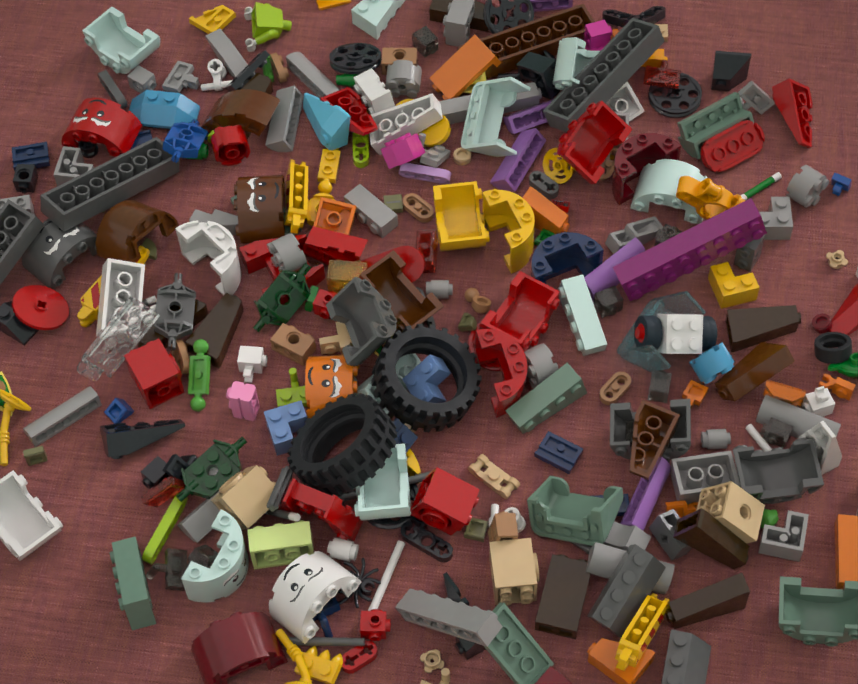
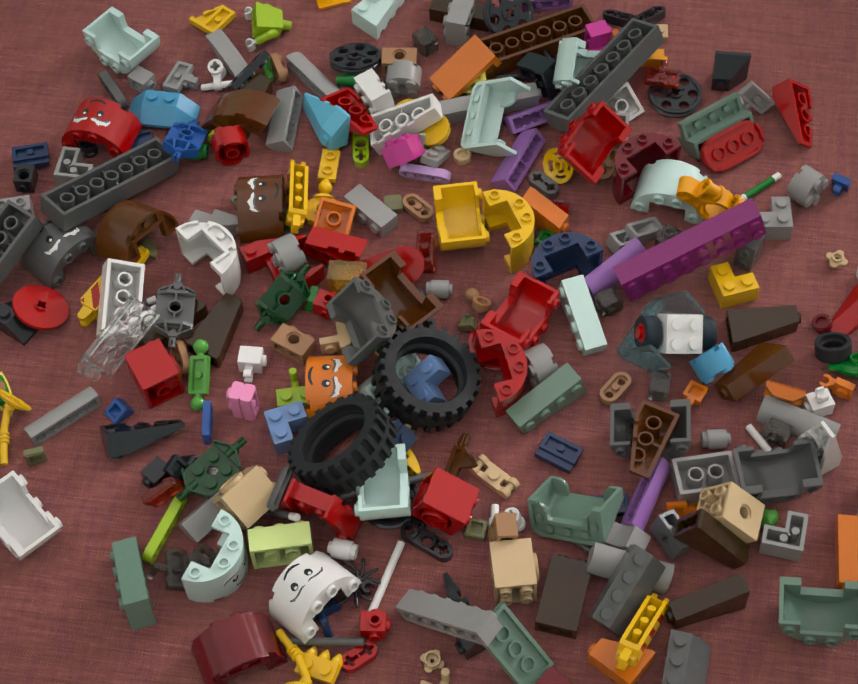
(207, 422): none -> blue tile
(460, 457): none -> reddish brown piece

